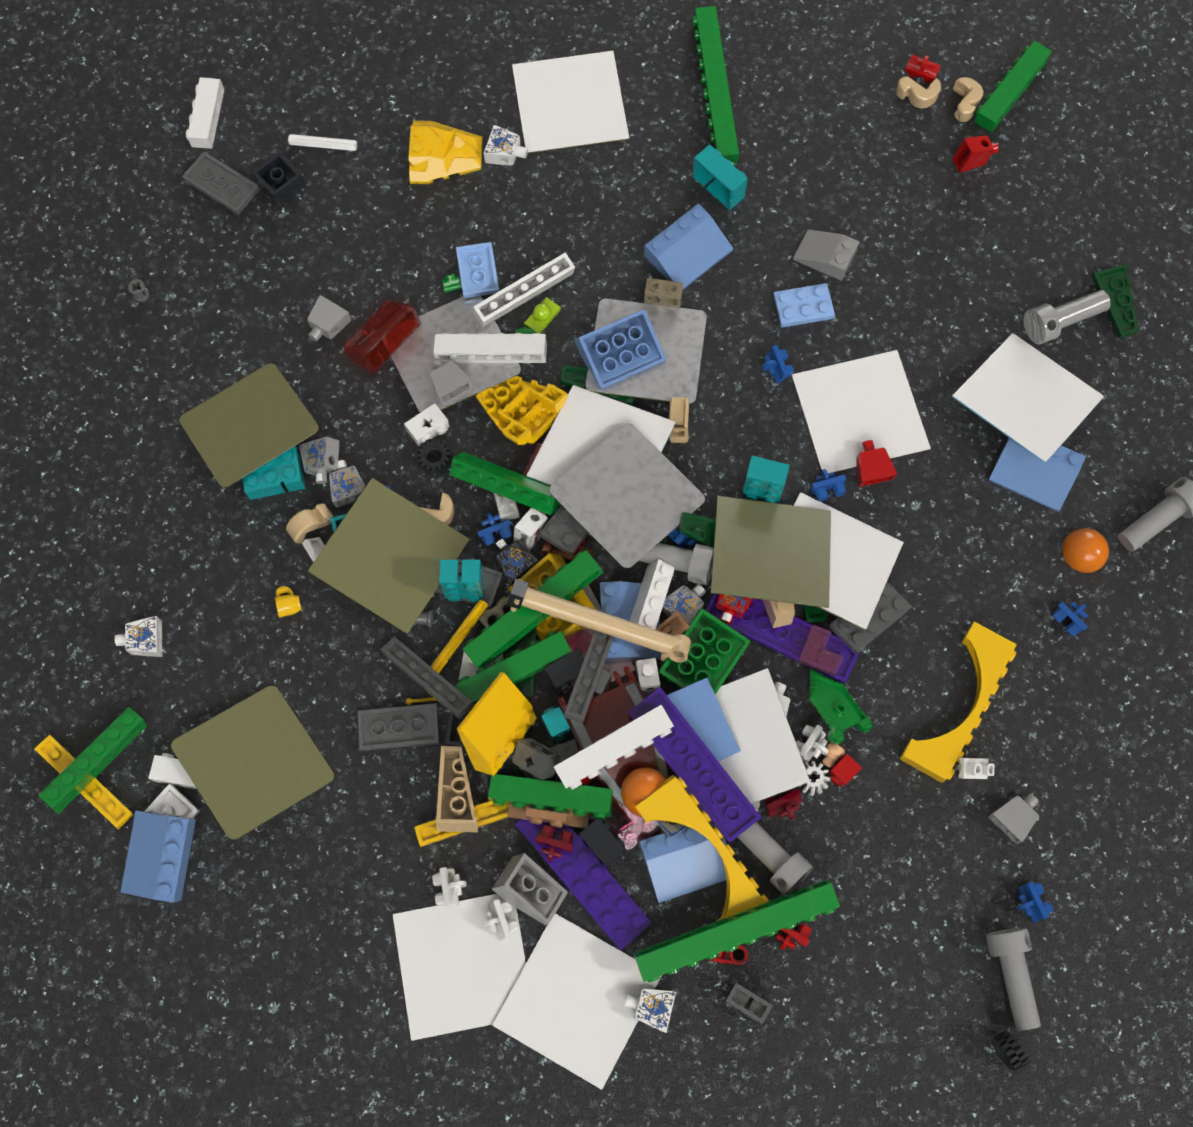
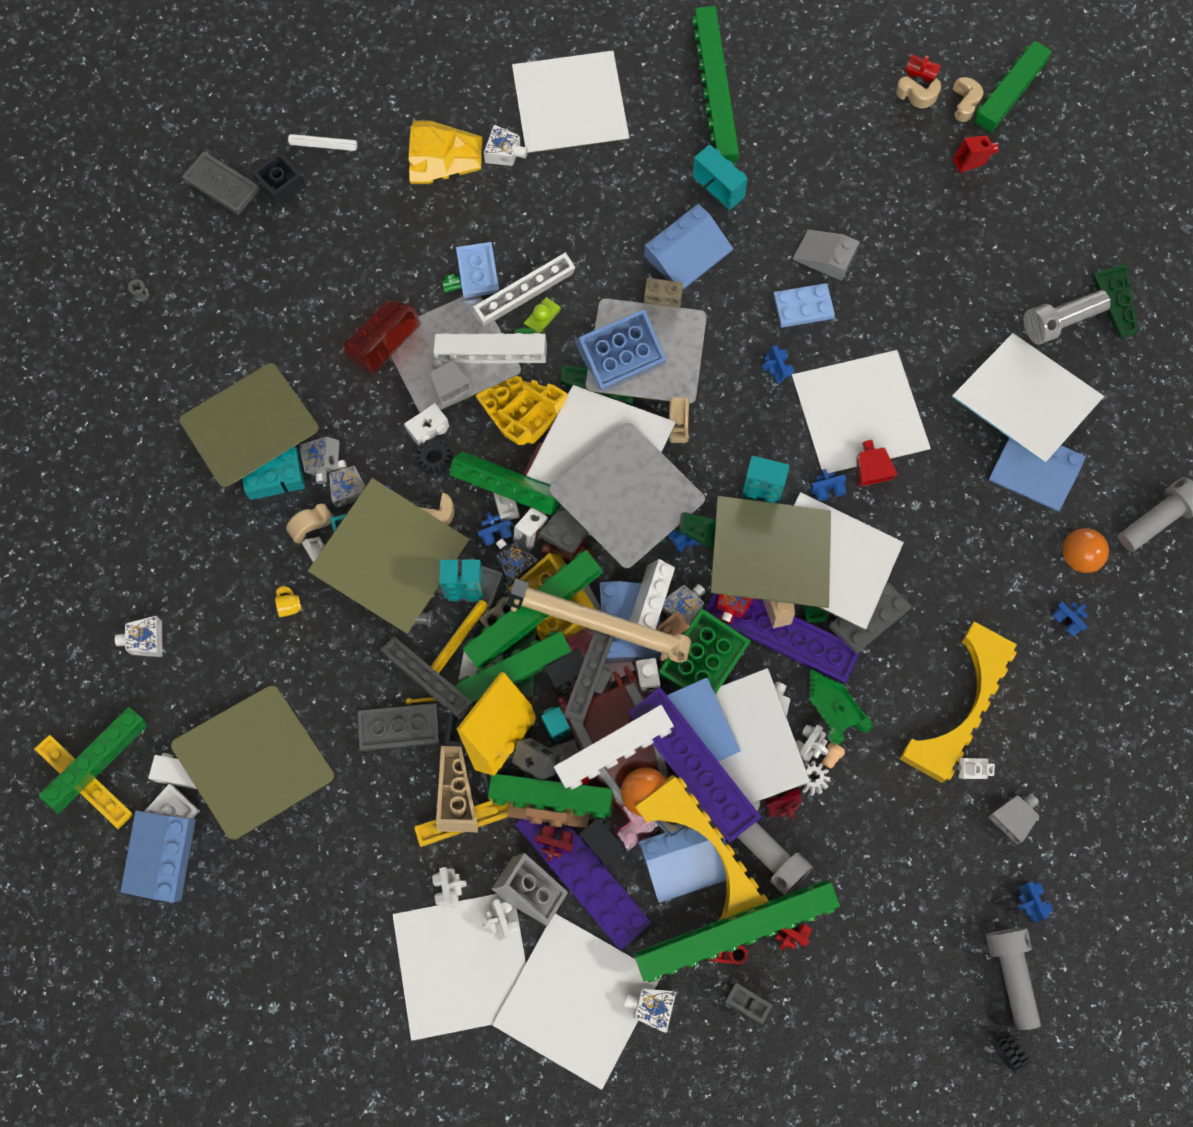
(205, 113): white brick -> none
(327, 319): light grey torso -> none
(695, 562): light grey piece -> none
(815, 653): clear pink plate -> none
(844, 771): red brick -> none

